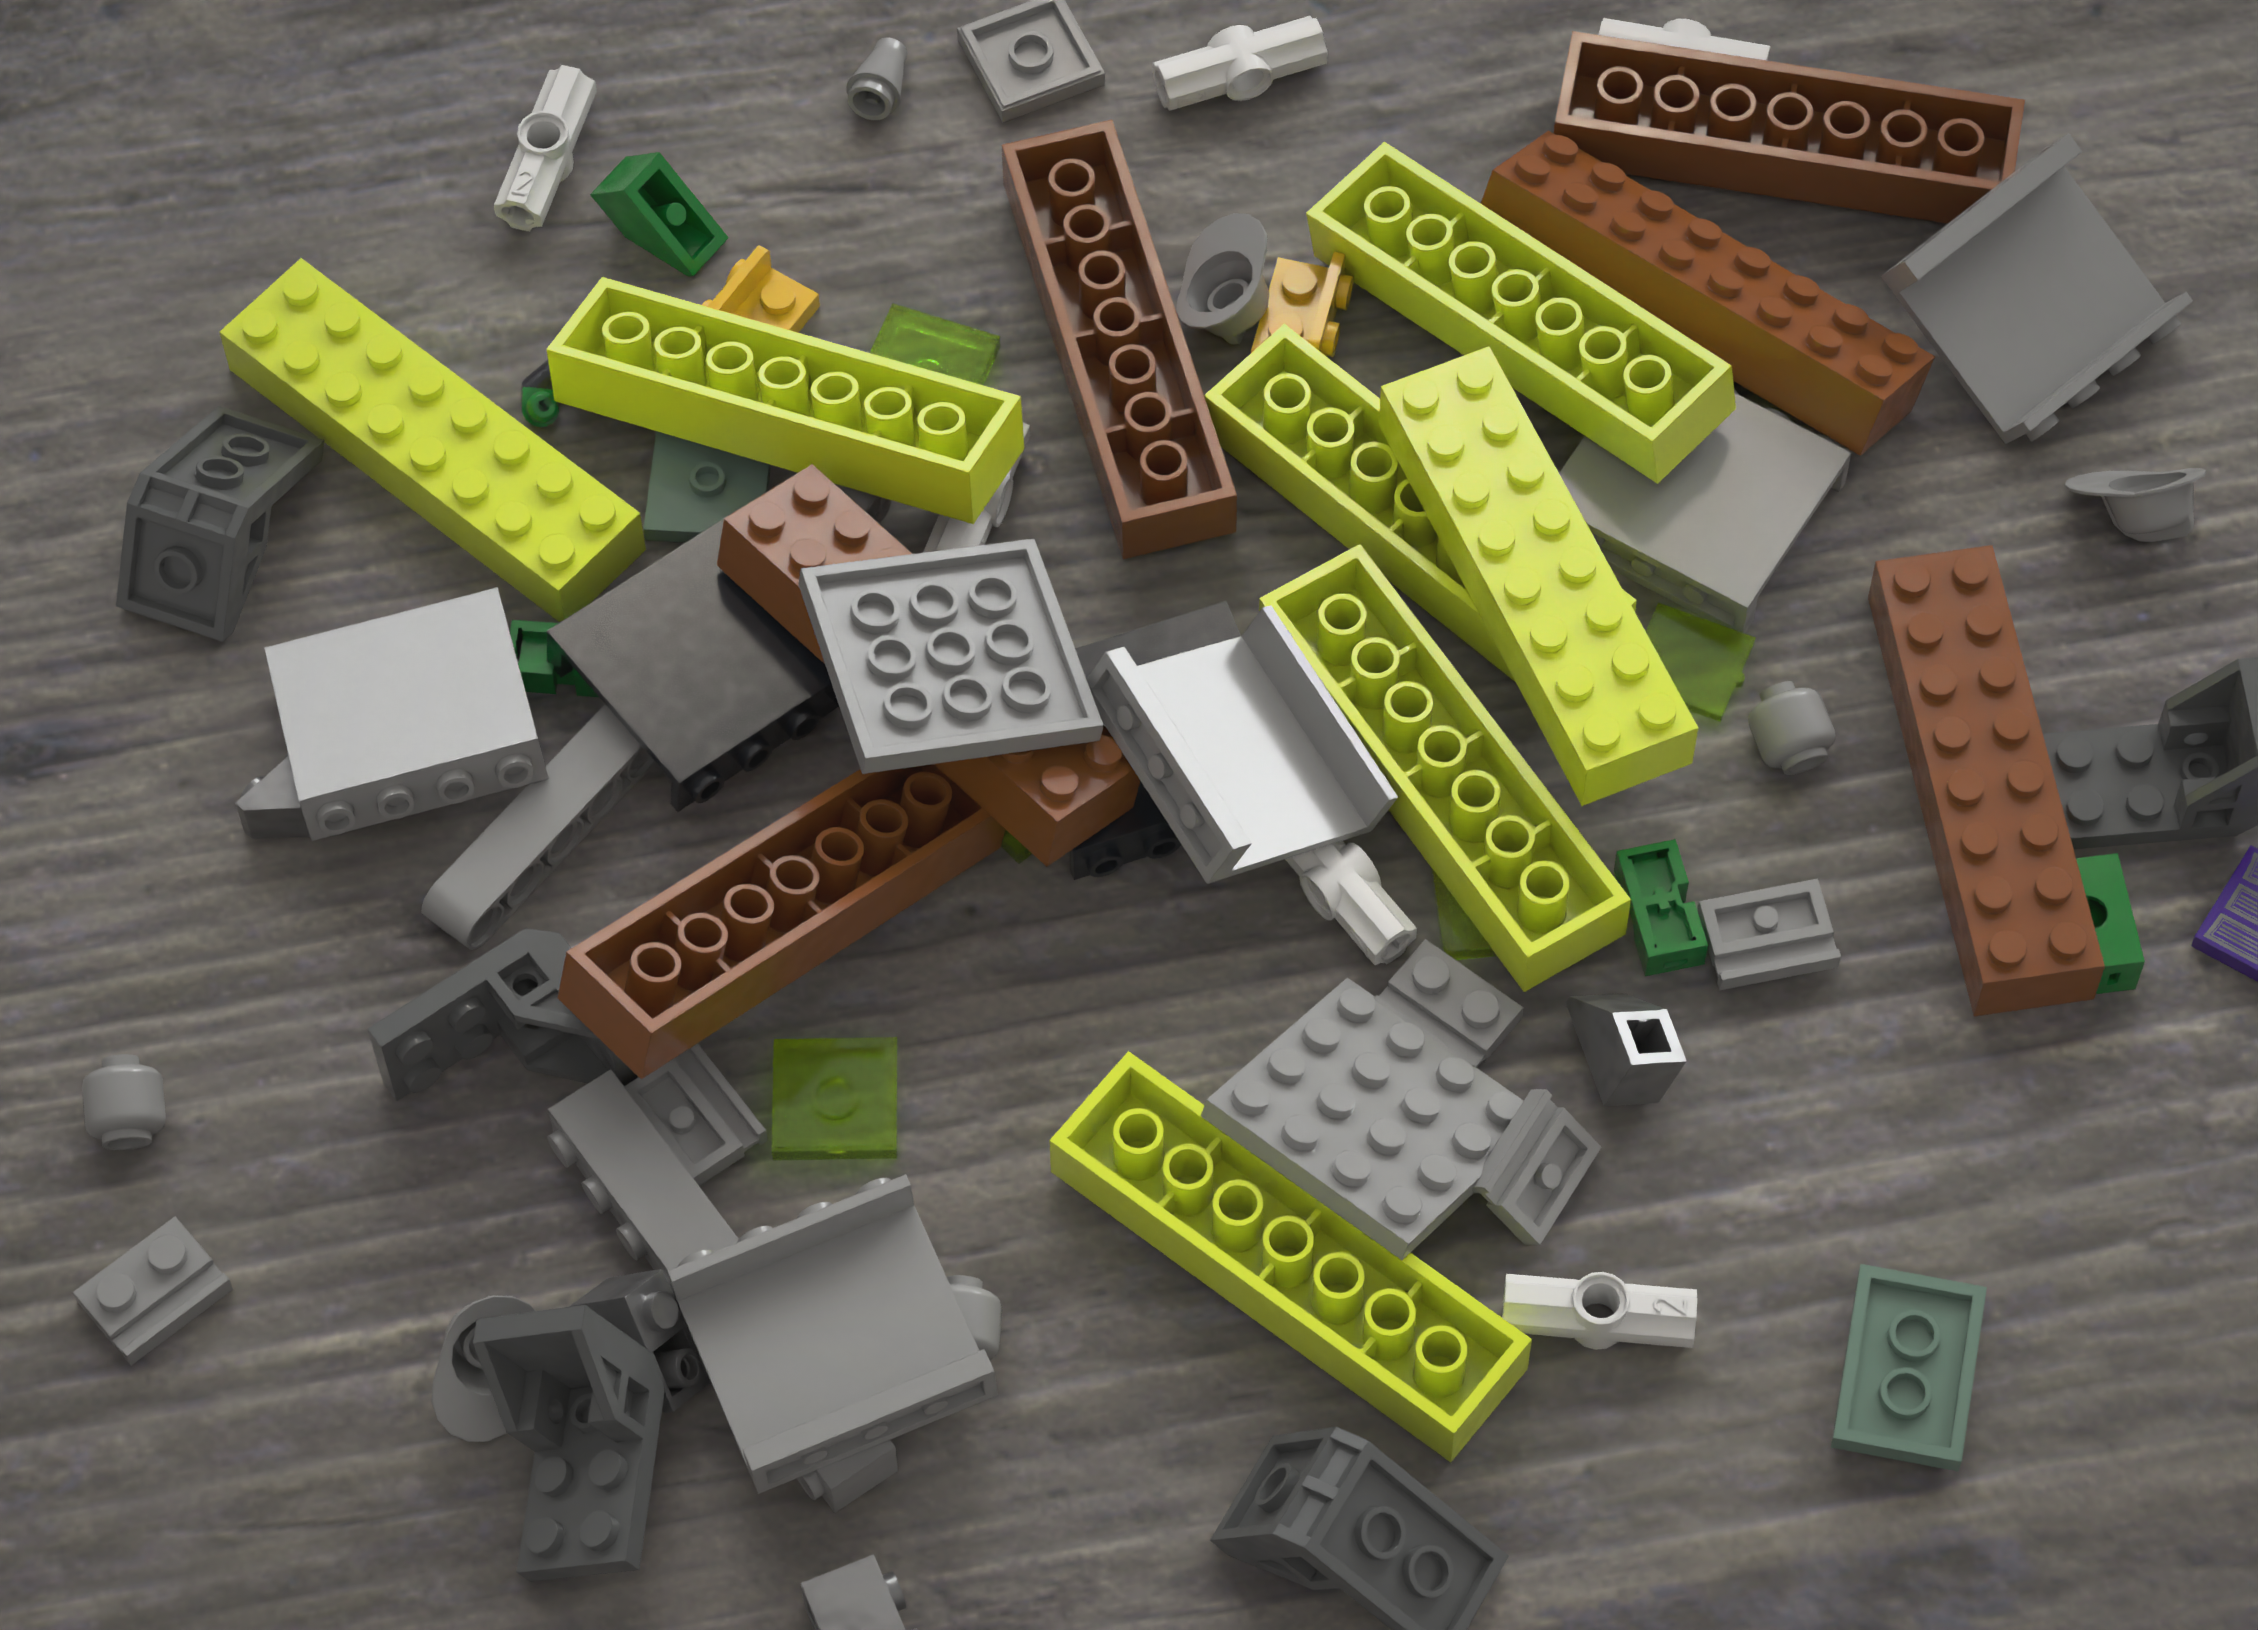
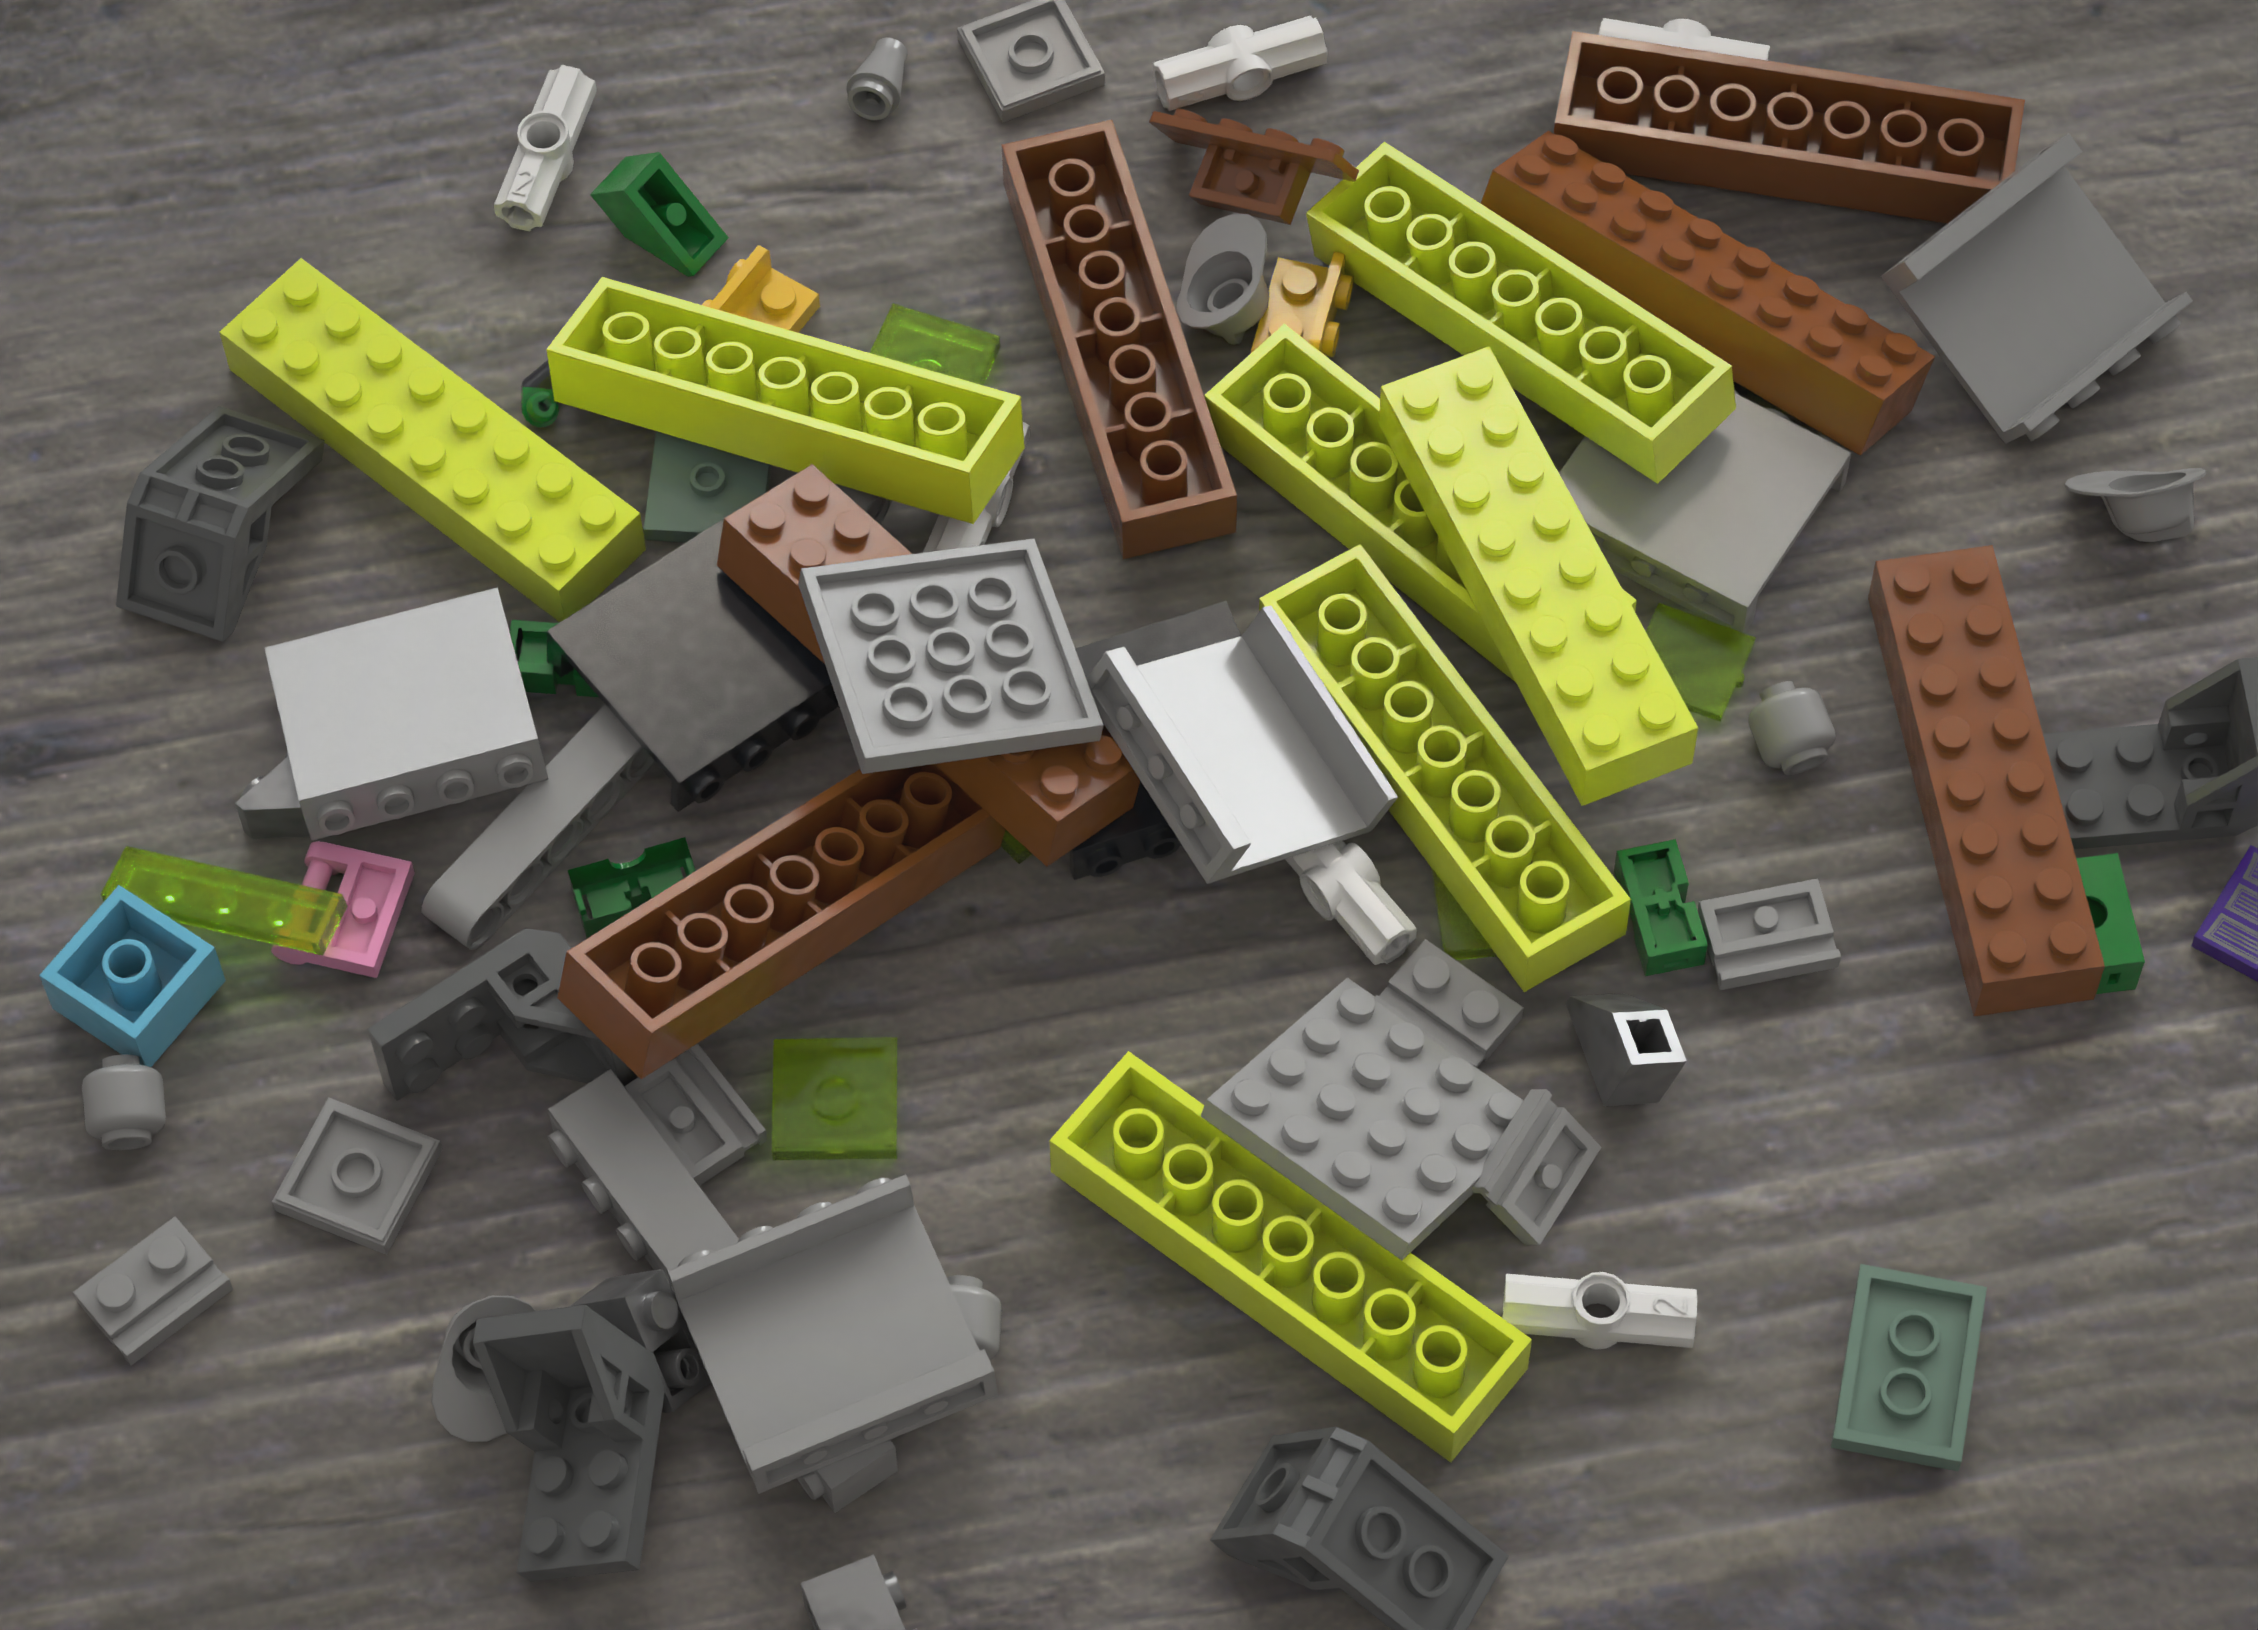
(132, 977): none -> medium azure brick
(230, 900): none -> clear neon green tile
(357, 1176): none -> light grey tile
(375, 895): none -> bright pink plate
(622, 887): none -> green piece
(1249, 169): none -> dark orange bracket

